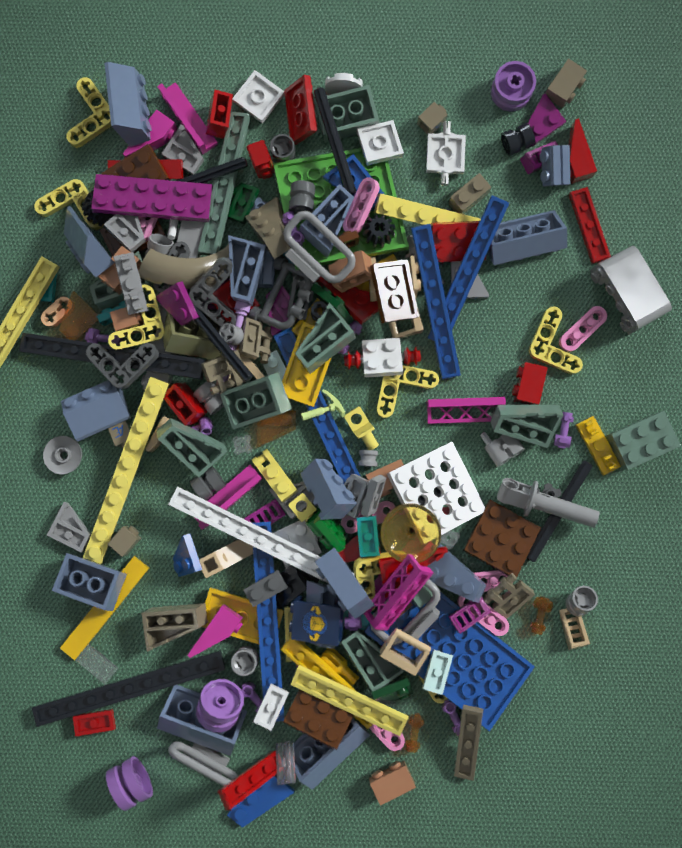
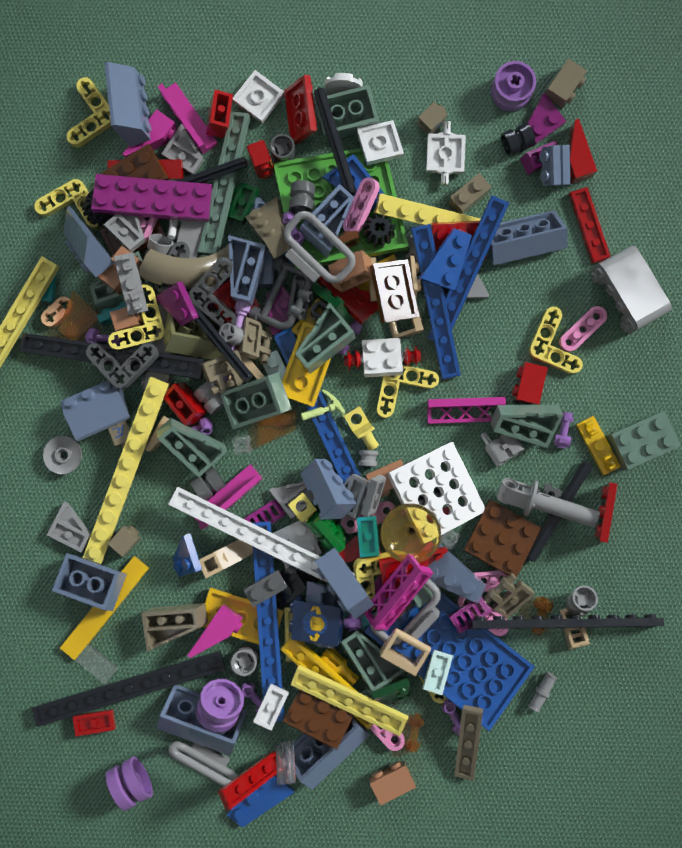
(275, 476): light yellow plate -> none
(448, 262): none -> blue wing
(542, 692): none -> light grey pin
(556, 621): none -> black plate
(605, 512): none -> red plate

